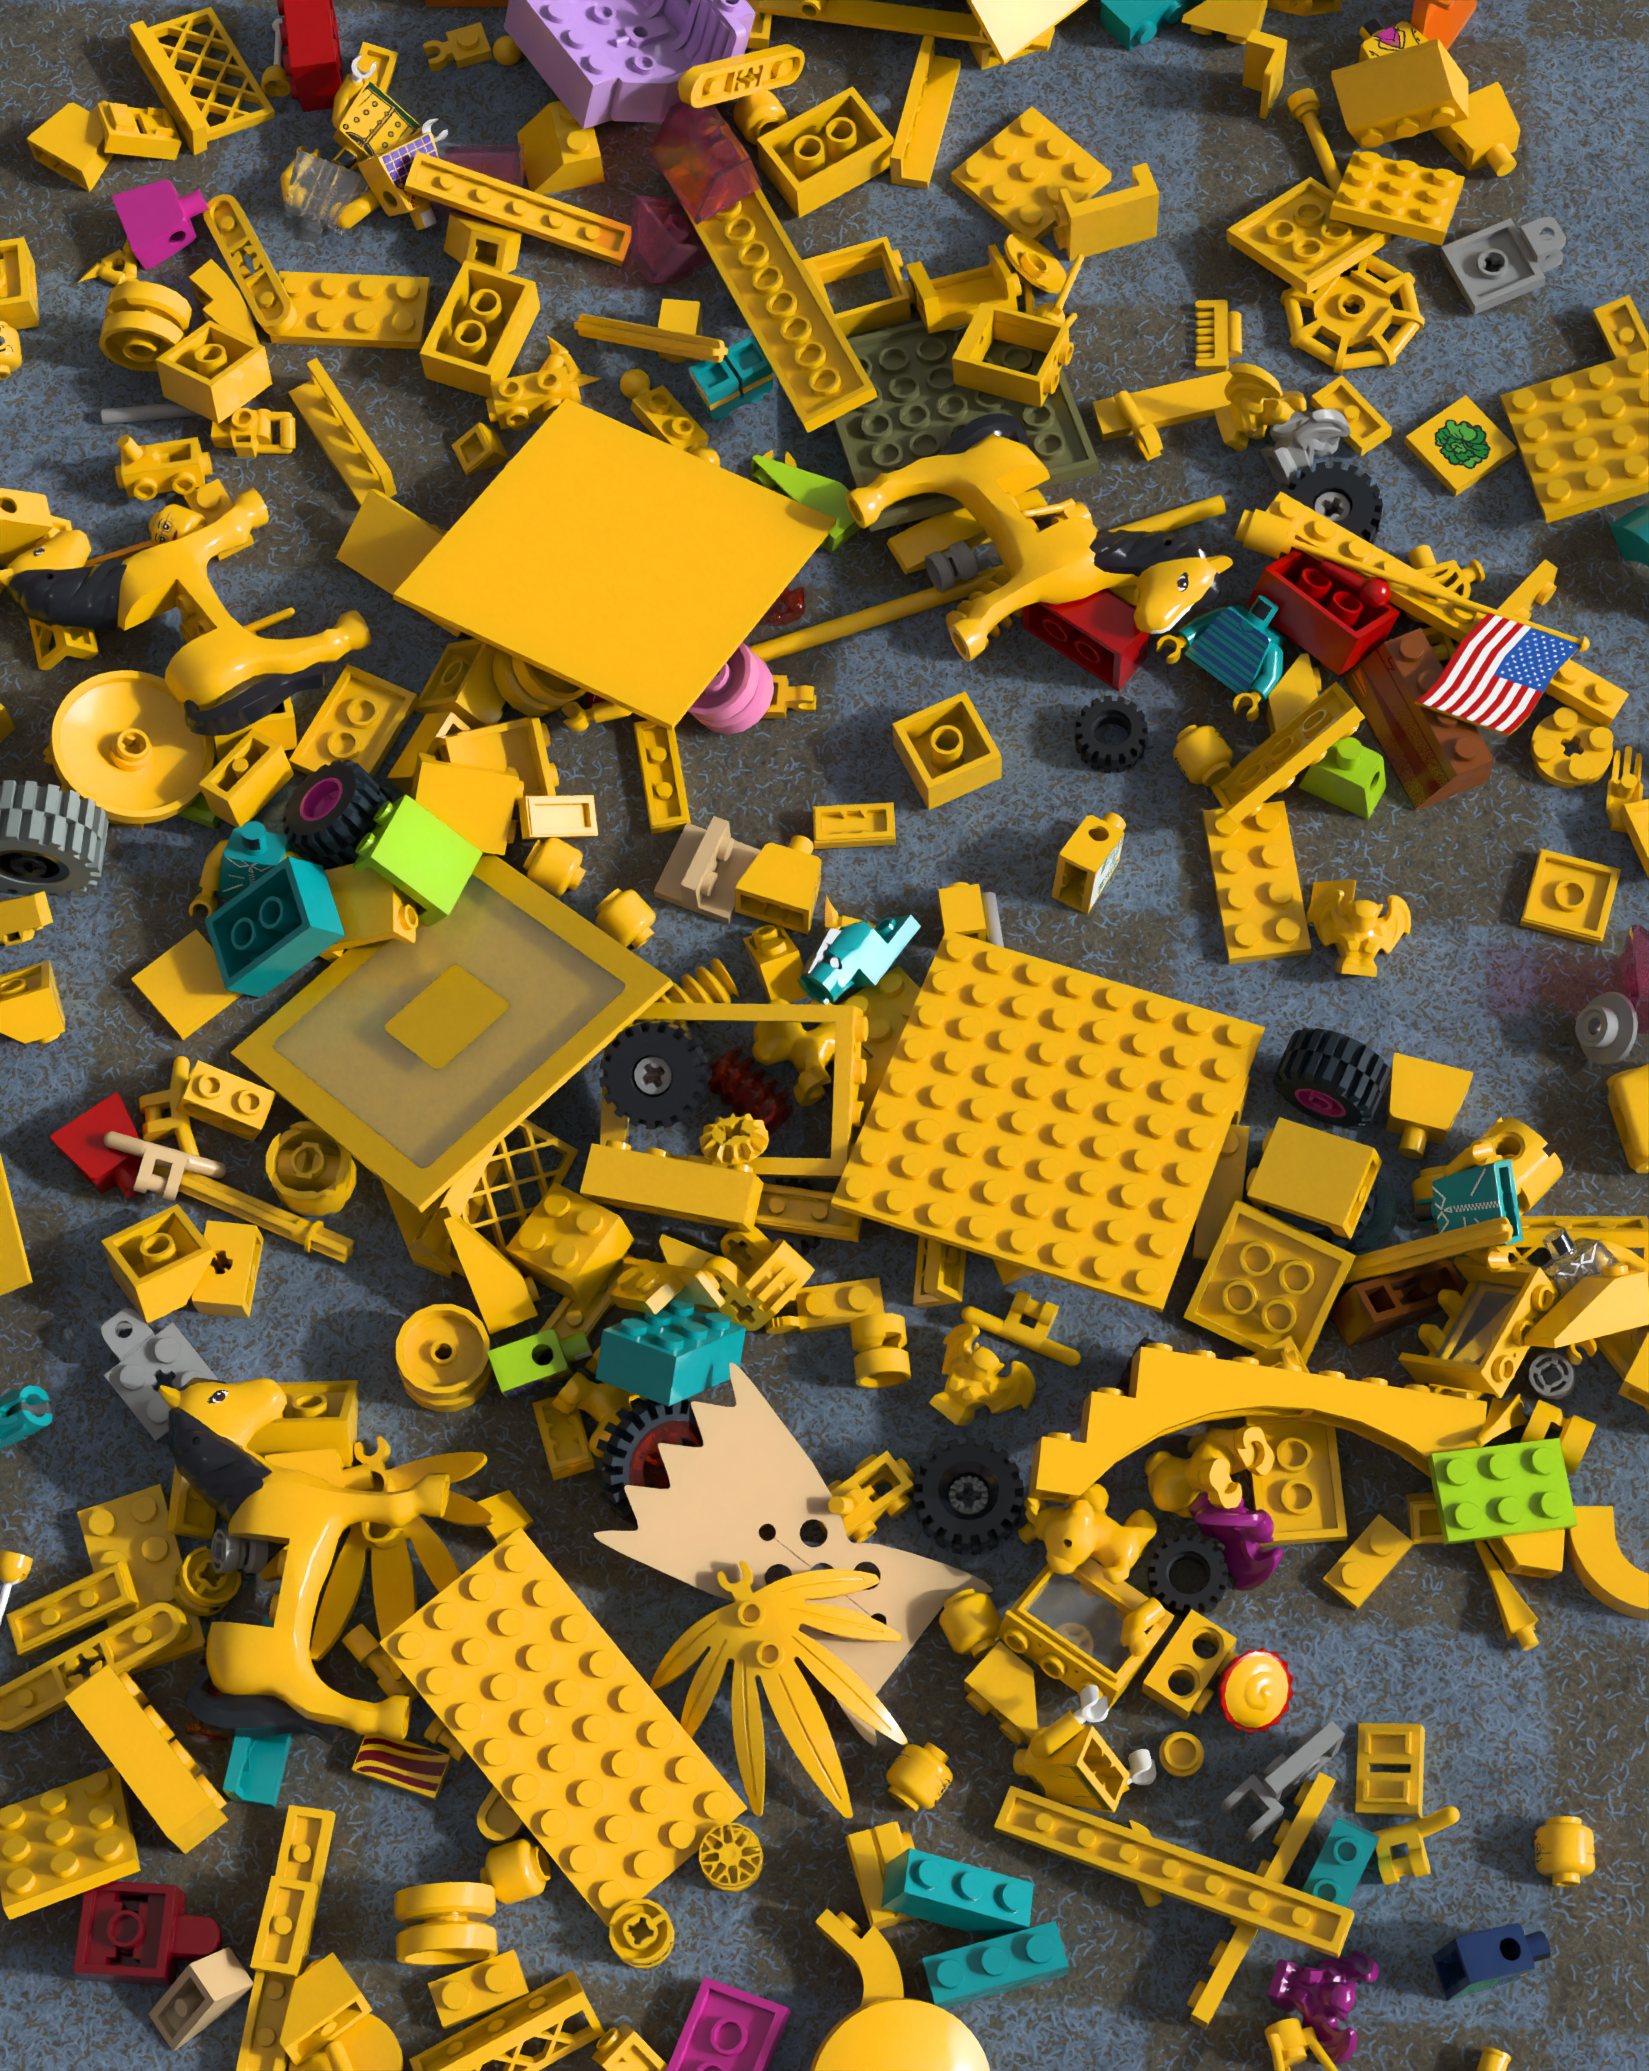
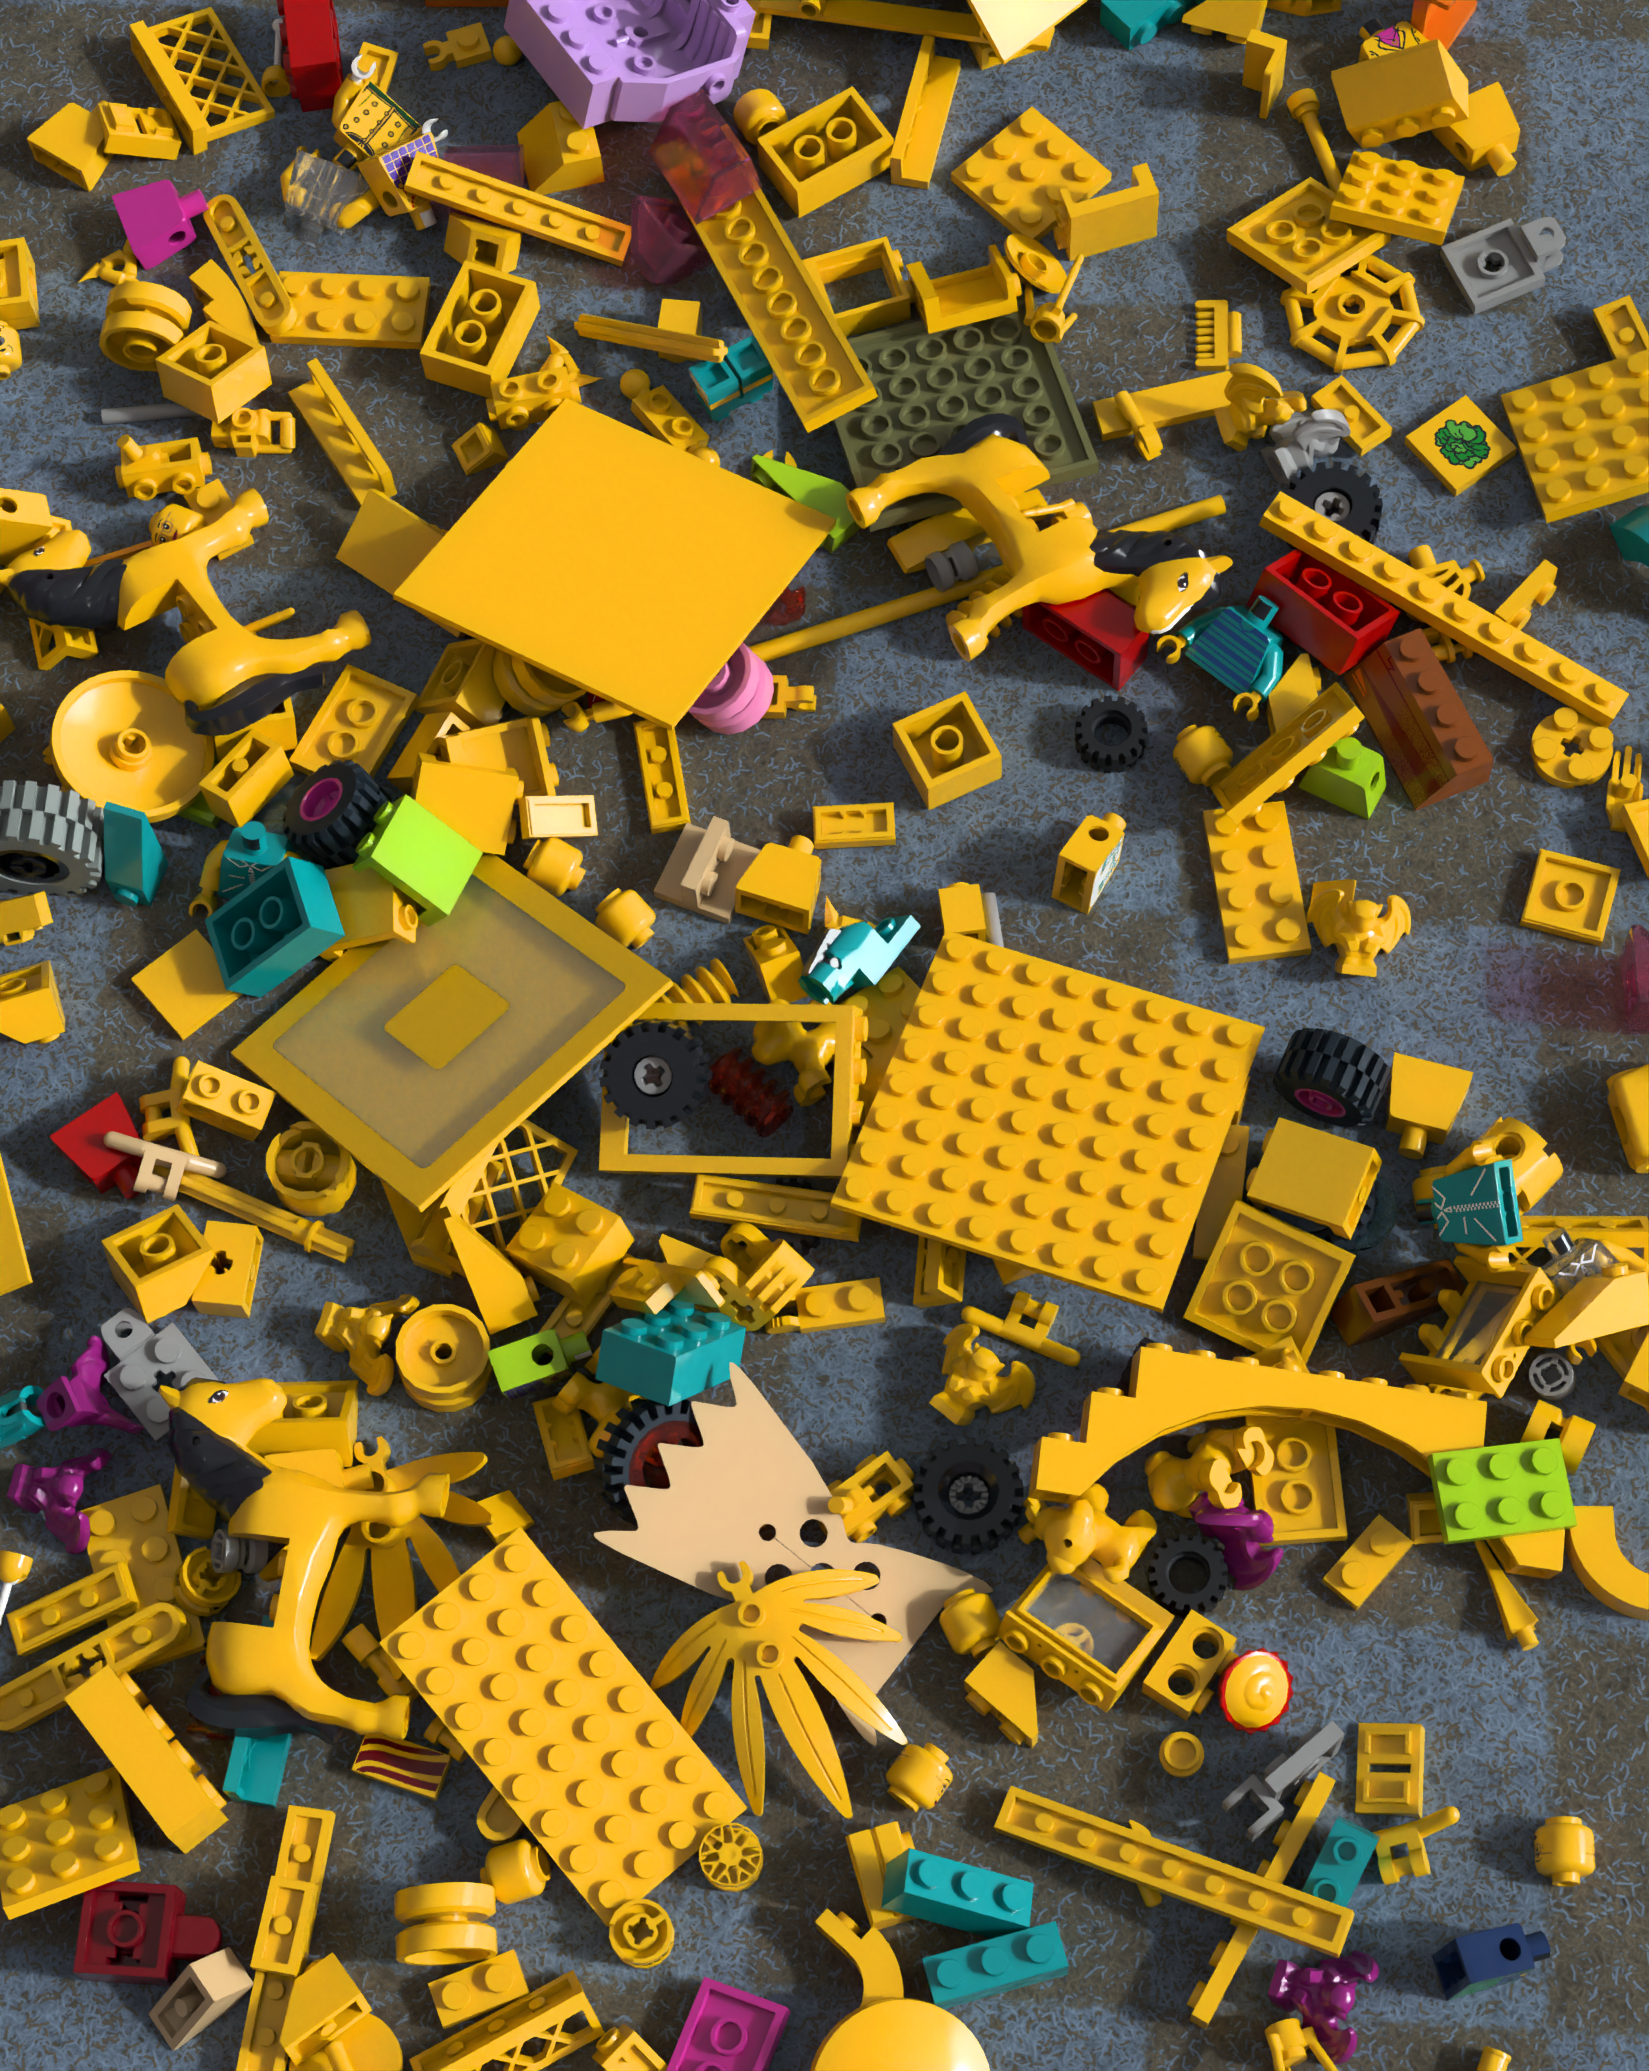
(56, 1494): none -> magenta animal
(80, 1400): none -> magenta animal
(132, 856): none -> teal slope
(363, 1335): none -> yellow animal
(672, 1186): yellow brick -> none
(738, 1149): yellow gear -> none
(756, 70): yellow piece -> none
(879, 1345): yellow wheel -> none
(1019, 329): yellow window -> none
(1076, 1764): yellow torso -> none
(1139, 1621): yellow arm -> none
(1372, 591): red bar -> none
(1430, 1249): yellow axle -> none
(1495, 669): flag -> none
(1501, 1417): yellow piece -> none
(1607, 1028): light grey piece -> none

